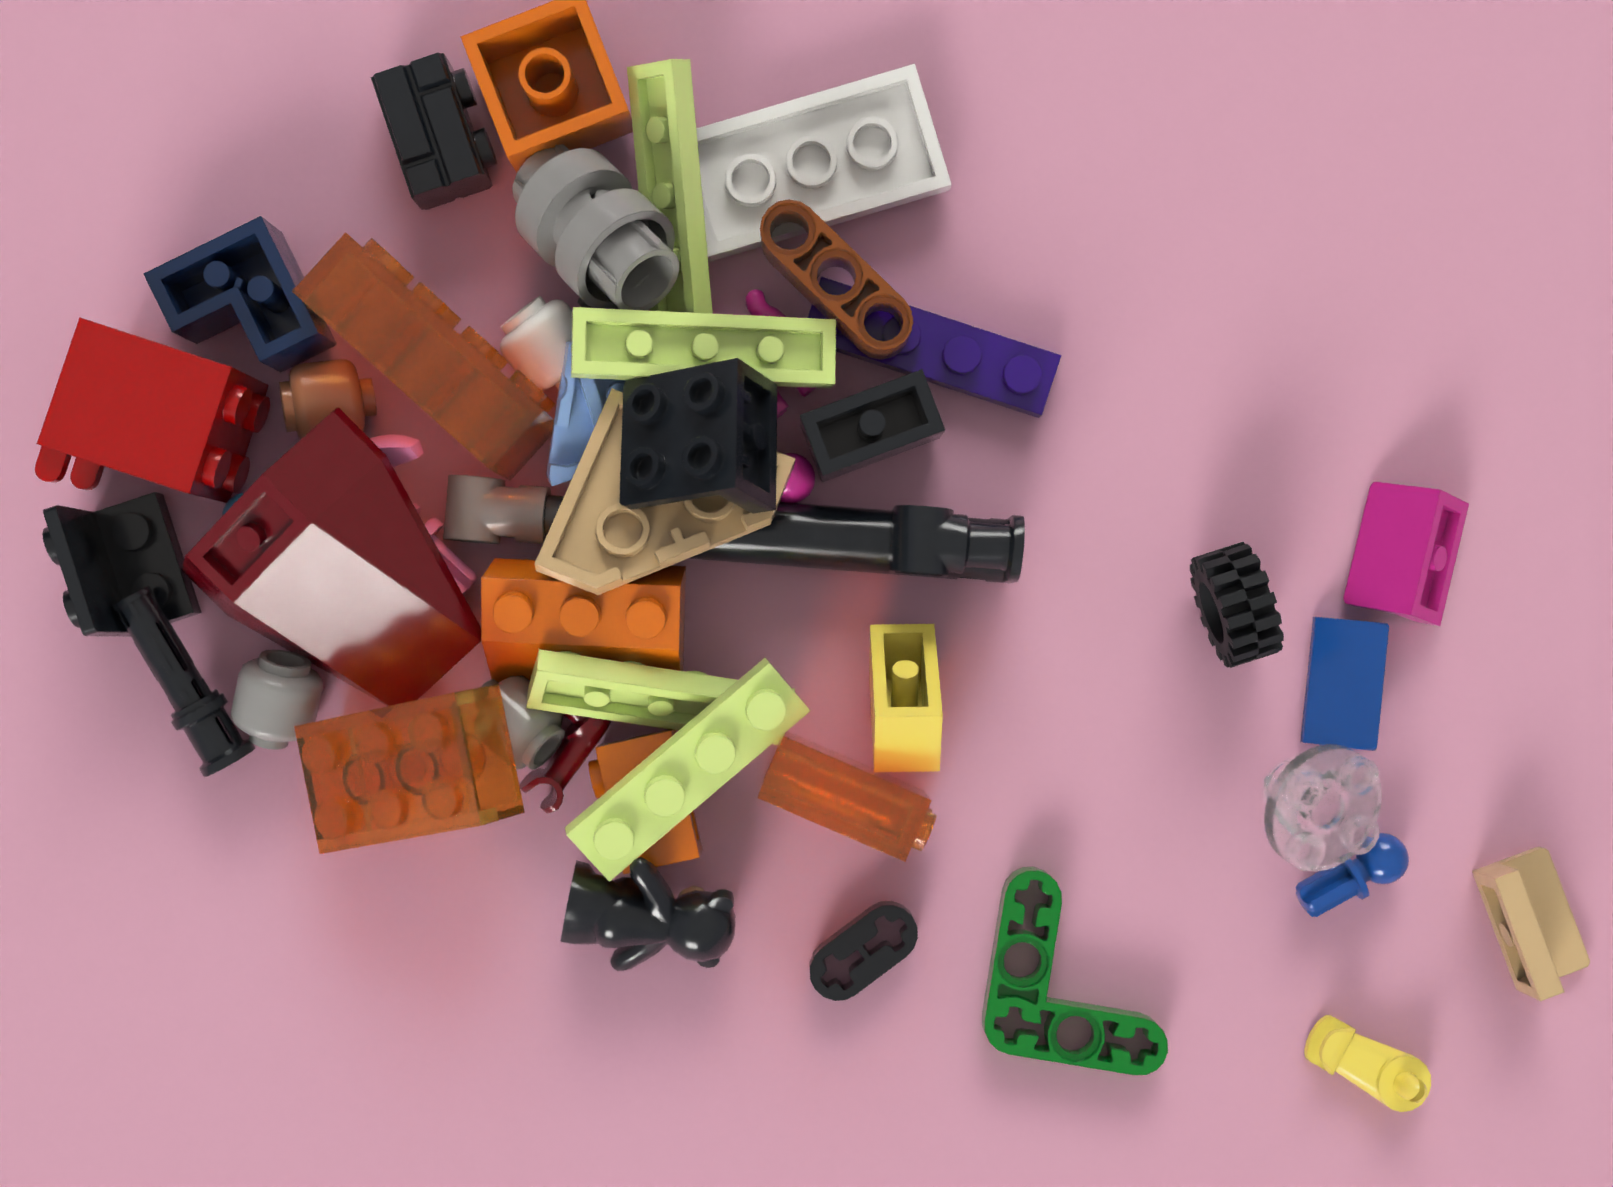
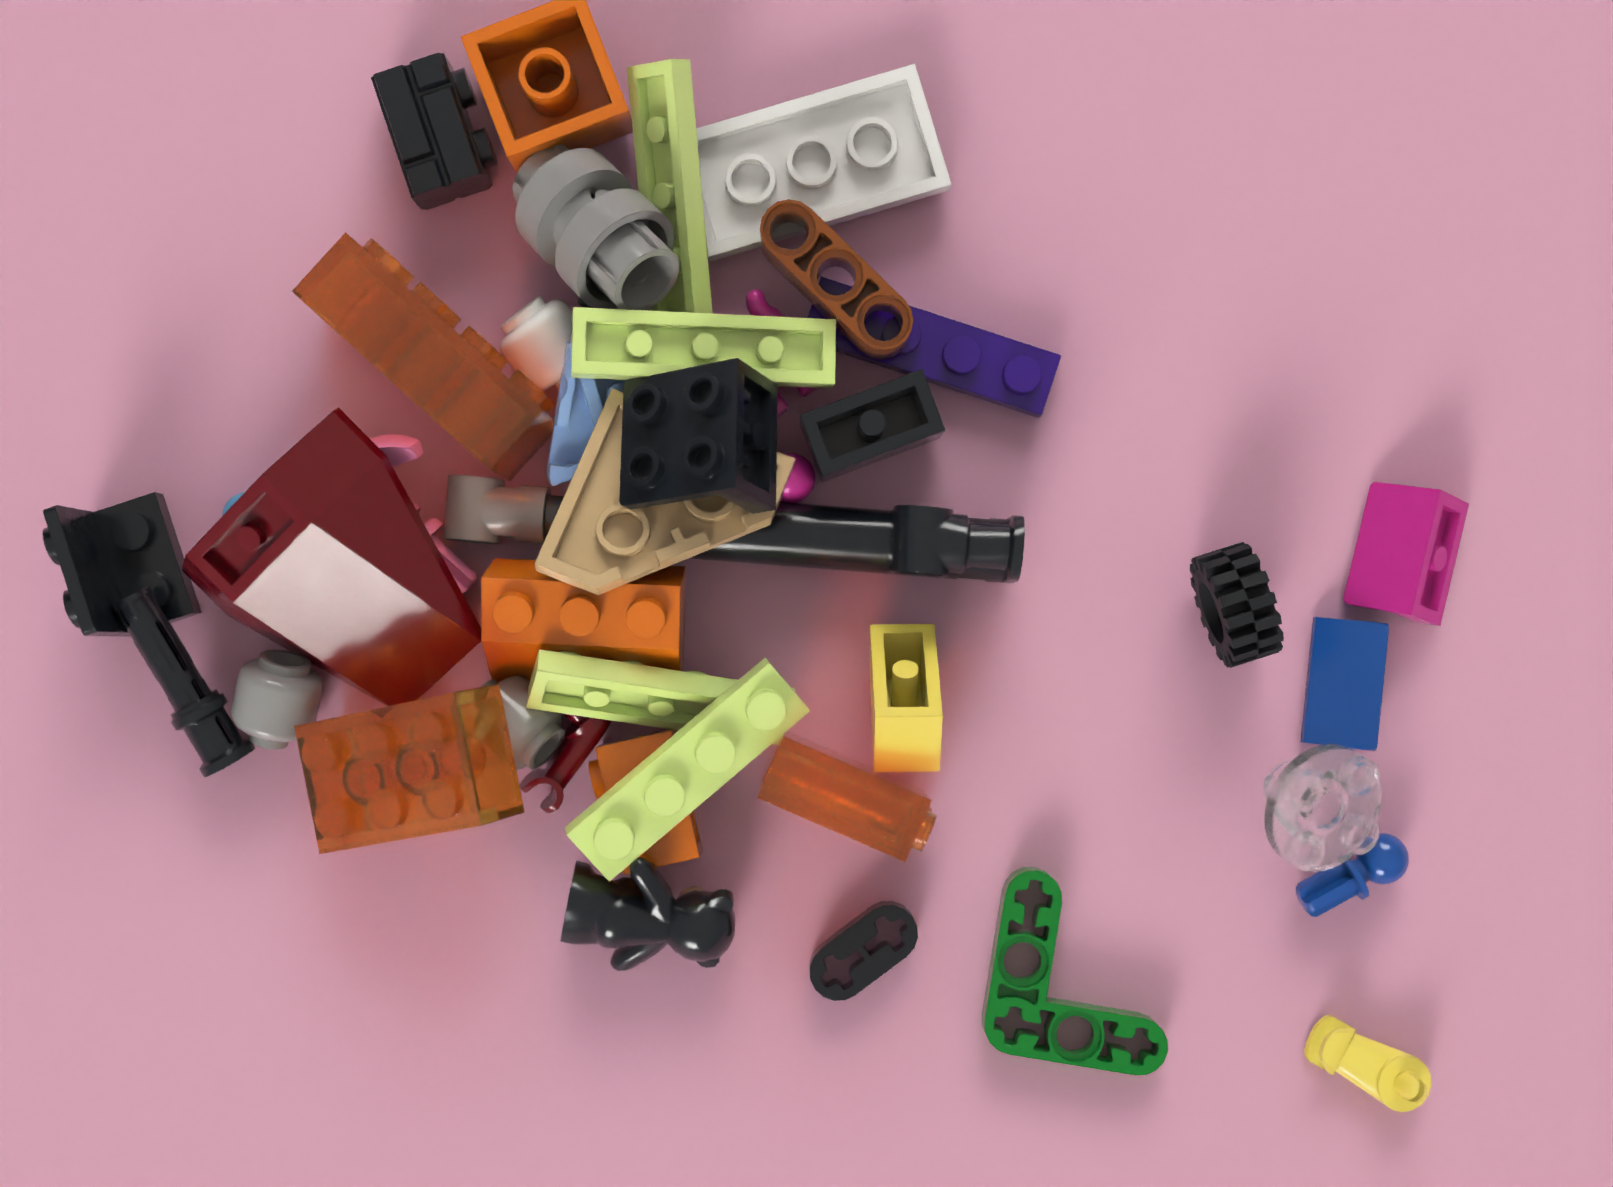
(149, 415): red container -> none
(245, 281): dark blue brick -> none
(322, 387): nougat head -> none
(1532, 921): tan panel -> none

